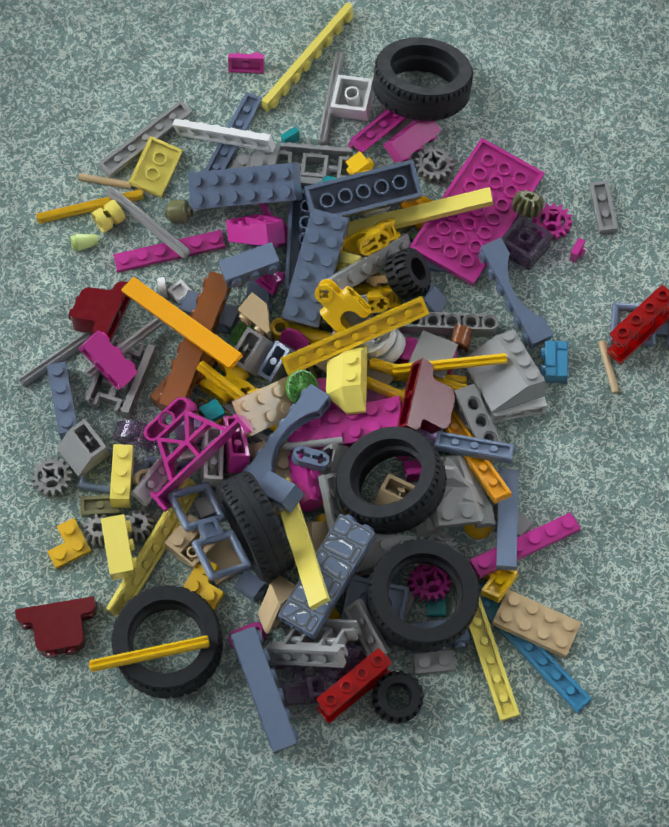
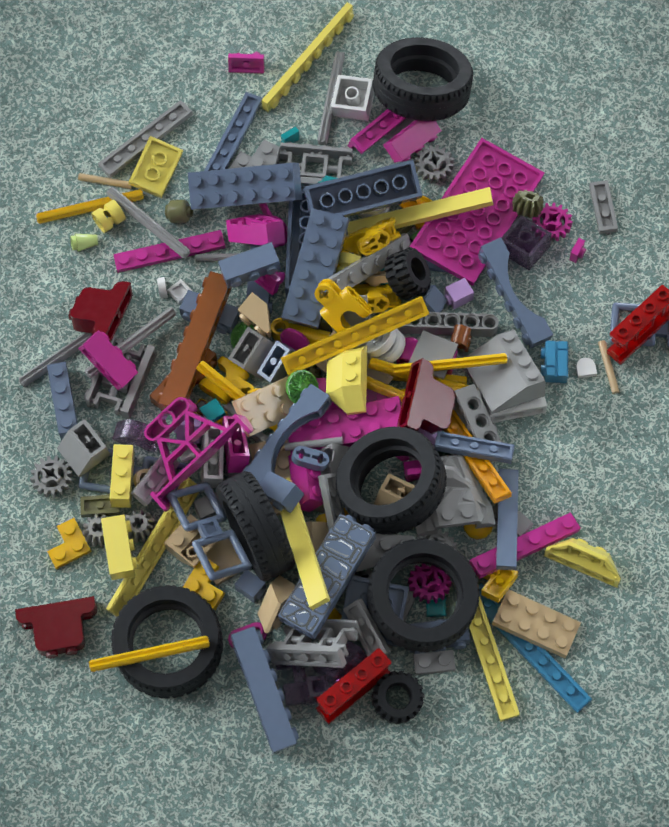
(182, 323): light orange tile -> none
(213, 257): none -> light grey bar
(224, 135): white plate -> none
(359, 164): yellow brick -> none
(459, 293): none -> lavender brick
(585, 559): none -> light yellow wedge
(586, 368): none -> white tile

